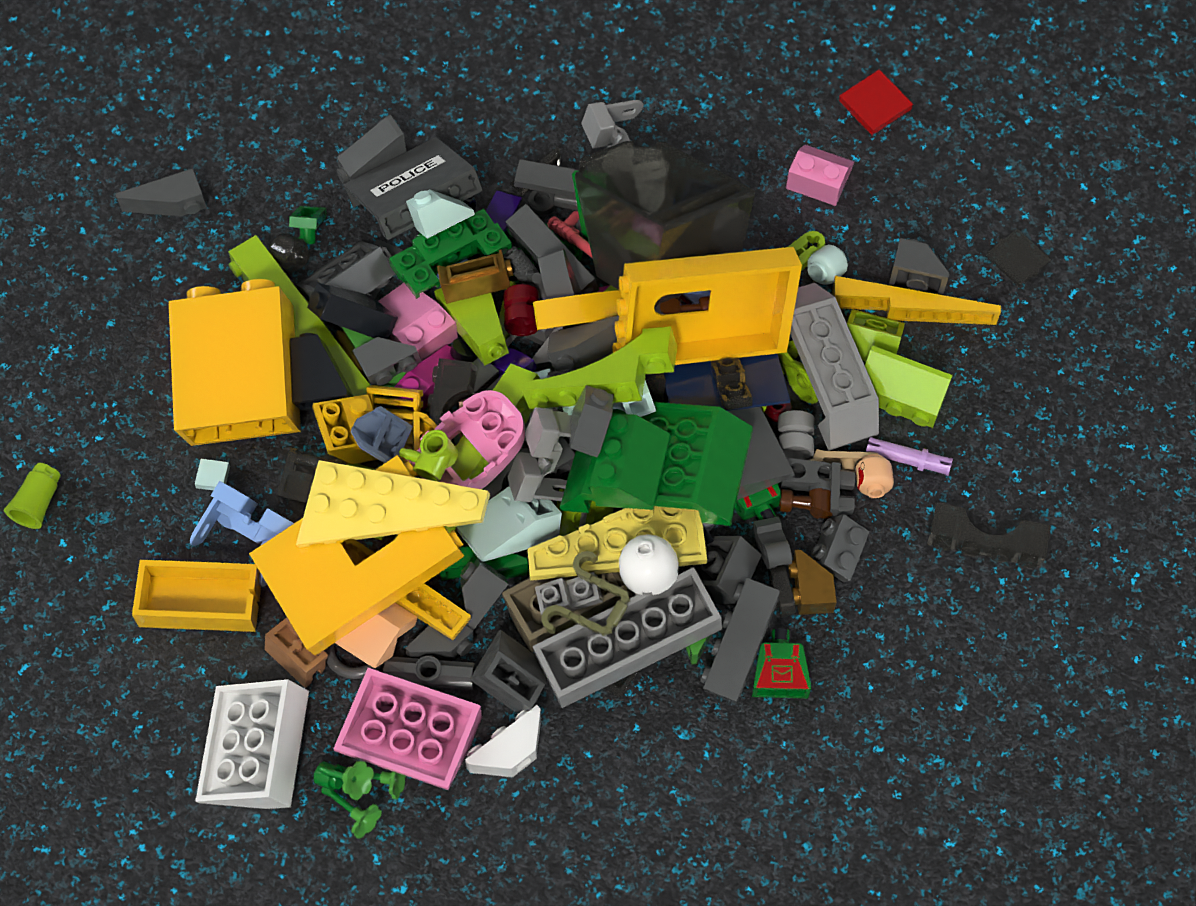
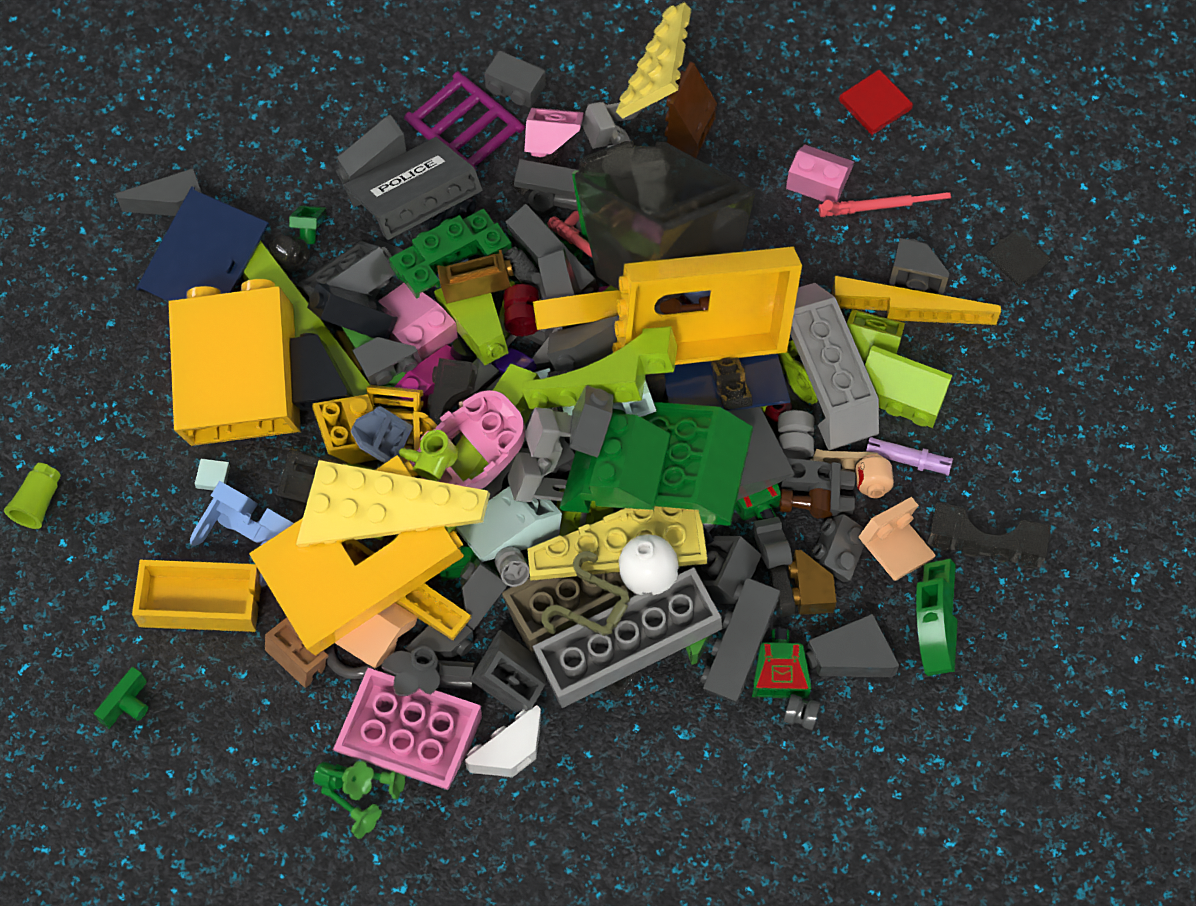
(123, 700): none -> green tile
(202, 248): none -> dark blue piece
(253, 745): white slope -> none
(410, 673): none -> dark grey plate
(436, 212): light aqua slope -> none
(477, 95): none -> magenta bar
(502, 208): dark purple slope -> none
(512, 566): none -> light grey wheel
(515, 78): none -> dark grey piece
(550, 129): none -> bright pink slope
(569, 594): light grey slope -> none
(659, 66): none -> light yellow wing
(690, 112): none -> reddish brown slope
(795, 709): none -> dark grey wheel
(801, 245): lime beam -> none
(826, 264): light aqua head -> none
(835, 208): none -> coral piece
(852, 651): none -> dark grey slope
(895, 541): none -> light nougat bracket
(935, 619): none -> green slope

